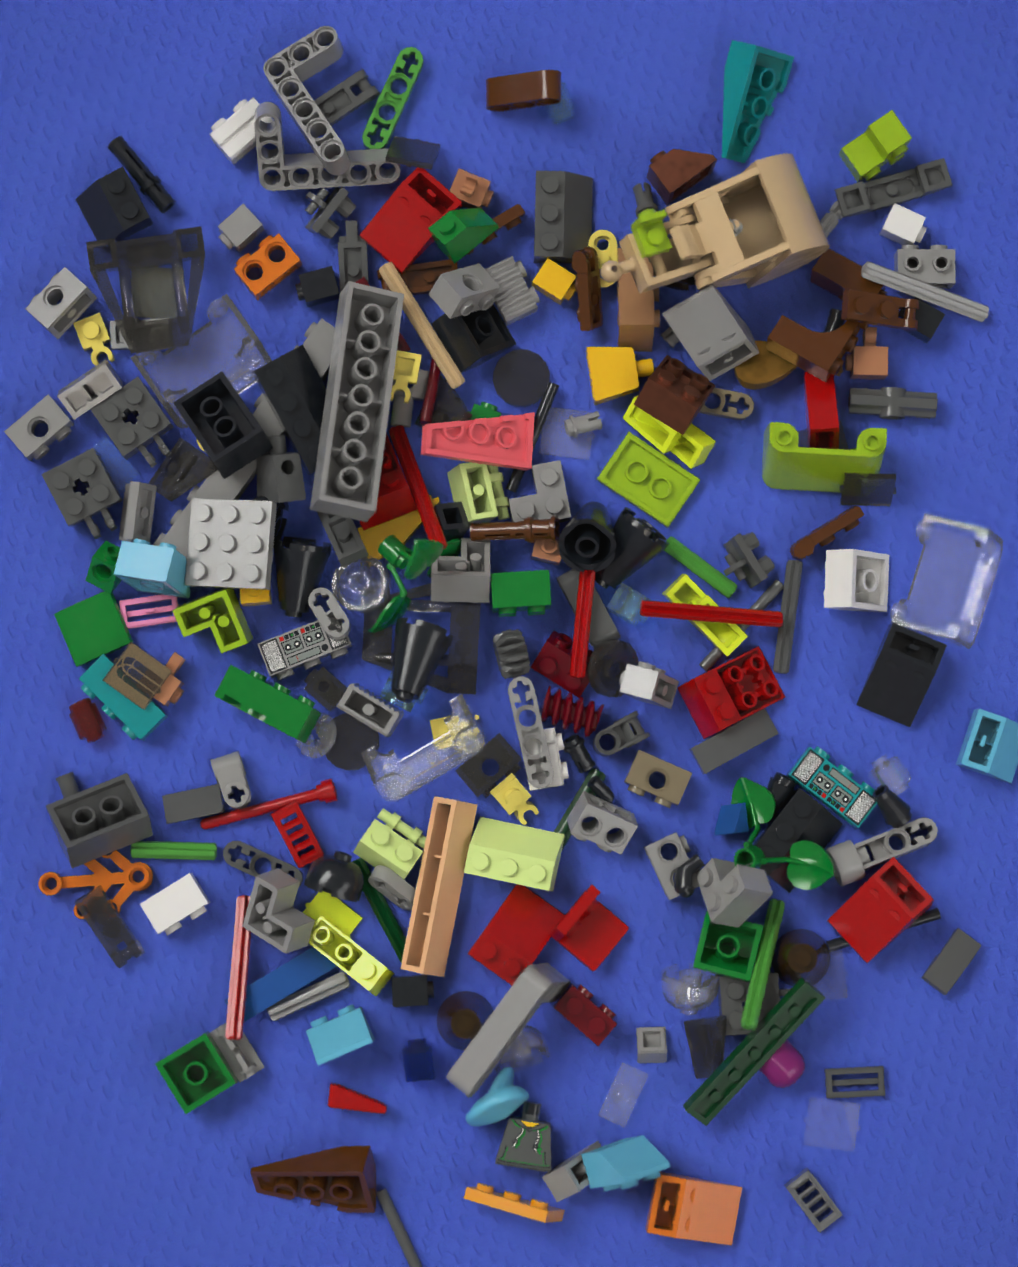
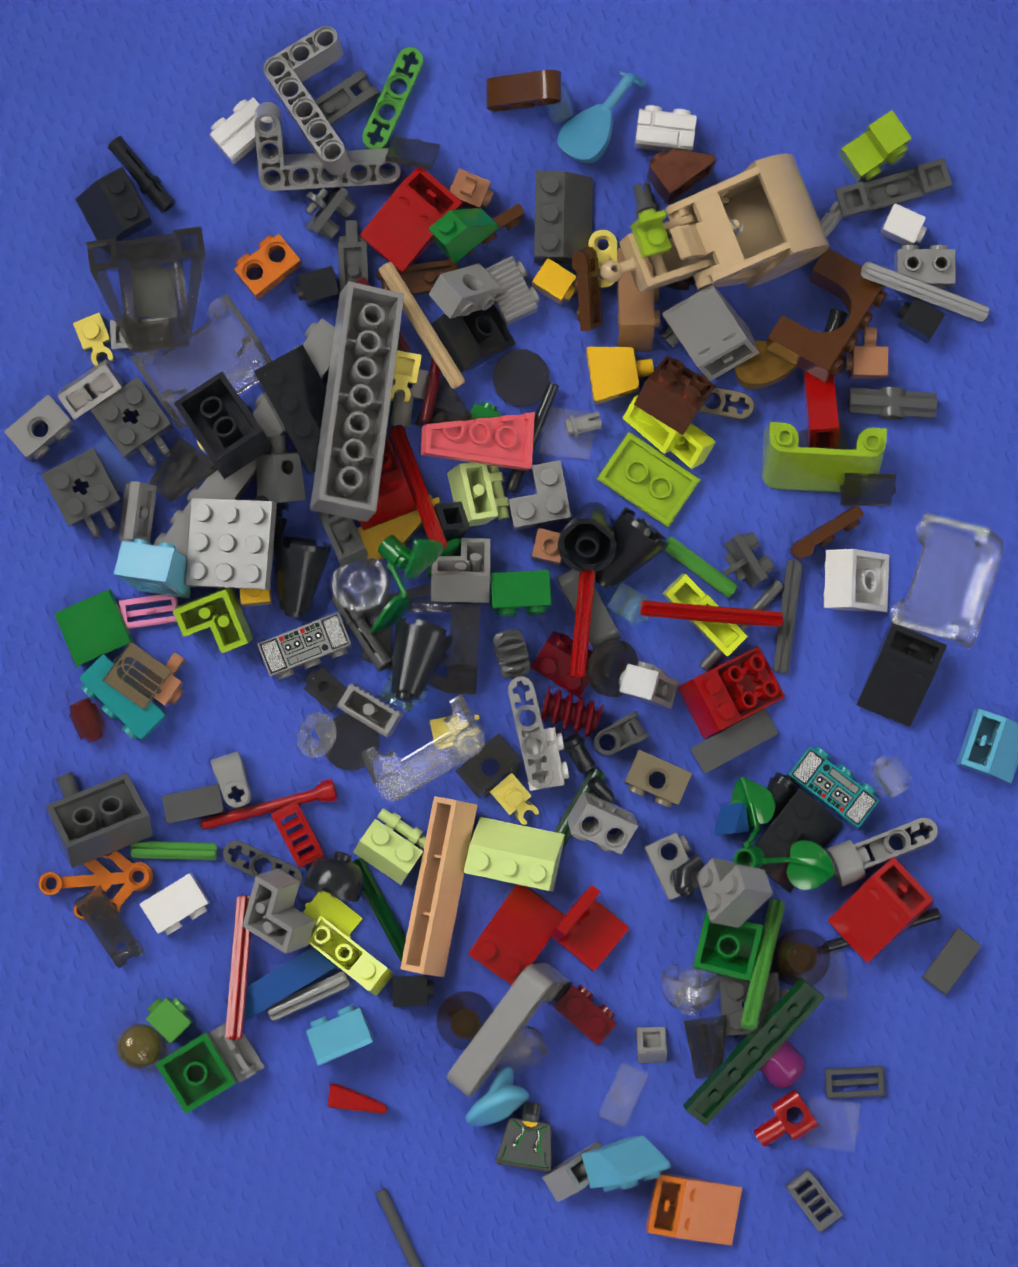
(75, 301): light grey brick -> none
(103, 566): green brick -> none
(138, 1046): none -> clear yellow hair
(169, 1018): none -> bright green brick
(240, 228): light grey brick -> none
(268, 703): green wedge -> none
(332, 1176): reddish brown wedge -> none
(335, 609): light grey beam -> none
(368, 640): none -> dark grey pin
(392, 887): light grey beam -> none
(418, 1060): clear blue slope -> none
(513, 1203): light orange wing -> none
(528, 529): reddish brown pin -> none
(590, 131): none -> dark azure piece
(664, 129): none -> white brick
(750, 86): teal wedge -> none
(780, 1124): none -> red piece
(879, 309): reddish brown plate -> none
(893, 808): black cone -> none

